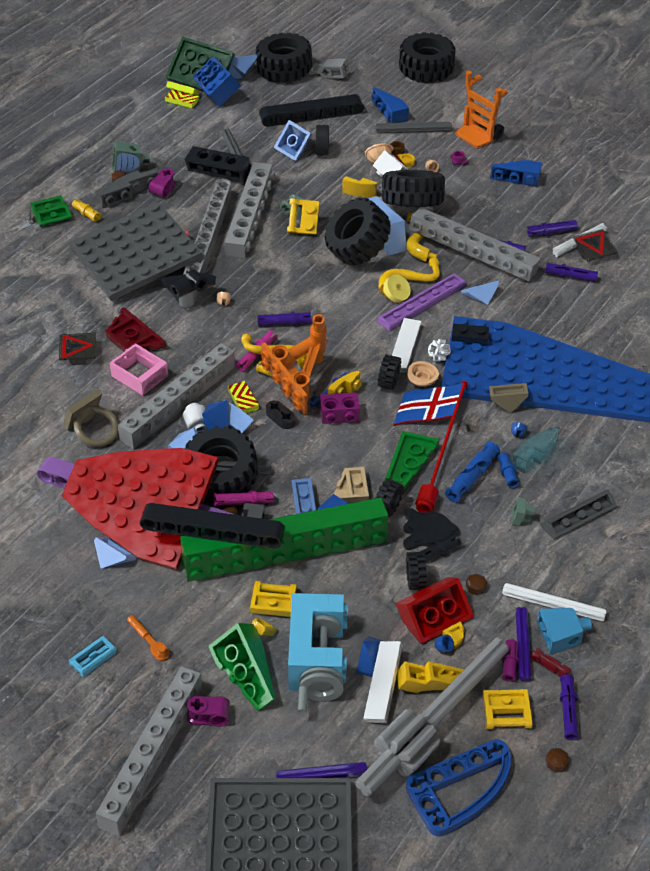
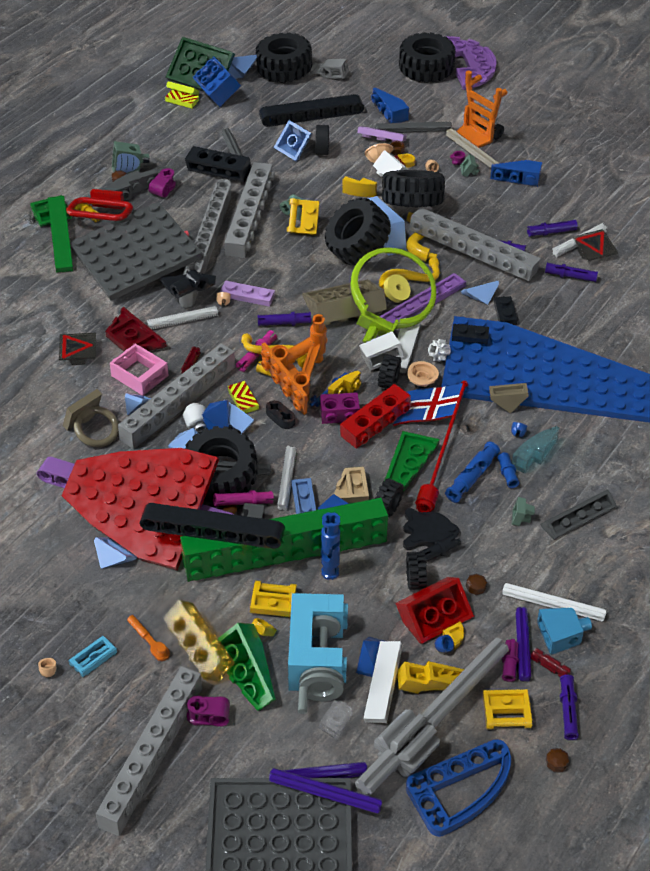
(47, 667): none -> light nougat hinge
(60, 234): none -> green tile
(103, 199): none -> red bar
(134, 402): none -> light blue slope
(182, 317): none -> white axle
(191, 358): none -> dark red axle
(198, 641): none -> clear yellow brick
(249, 293): none -> lavender plate
(287, 473): none -> white axle
(325, 790): none -> dark purple axle
(330, 545): none -> blue piece
(336, 719): none -> clear brick
(338, 303): none -> dark tan slope
(374, 324): none -> lime brick
(375, 350): none -> white piece
(375, 416): none -> red brick
(381, 134): none -> lavender plate
(469, 166): none -> sand green tile
(471, 148): none -> dark tan axle
(477, 58): none -> medium lavender plate
(505, 310): none -> black plate

